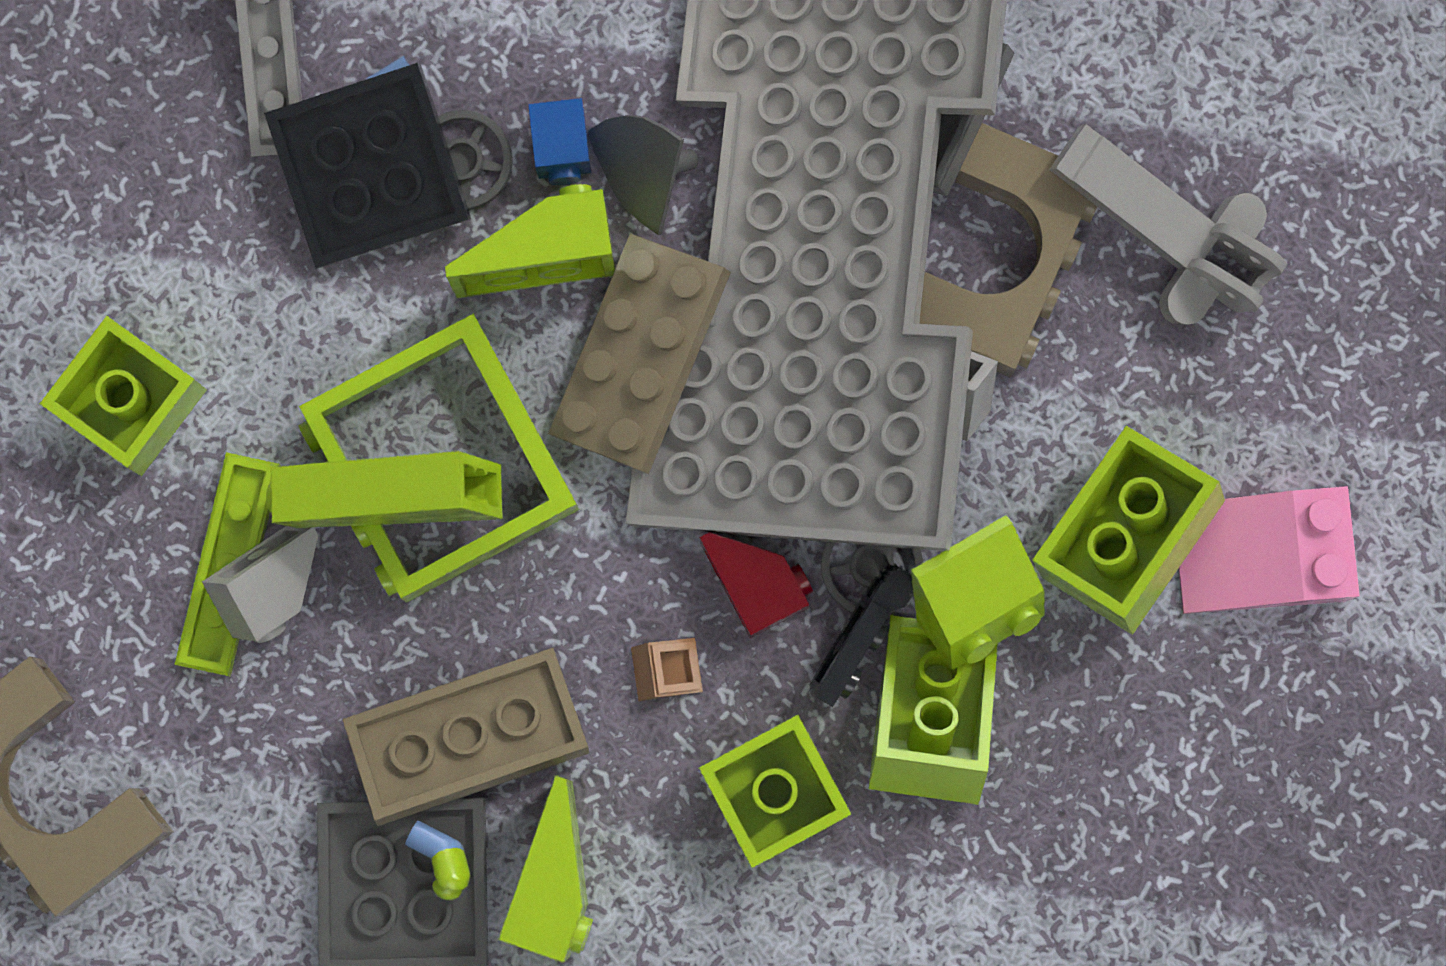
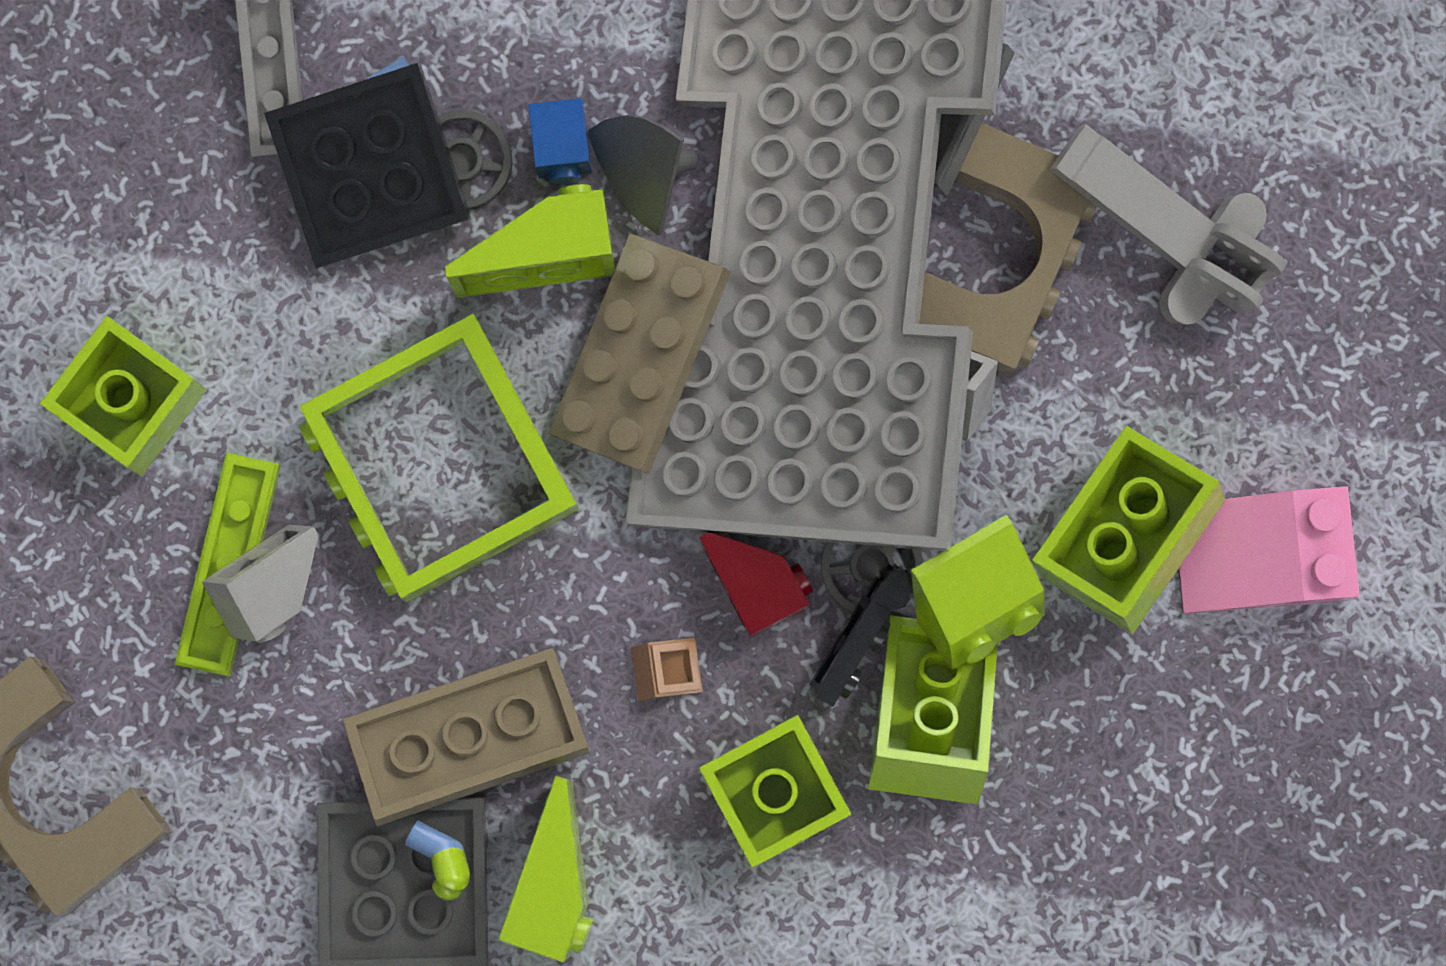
(386, 491): lime slope -> none

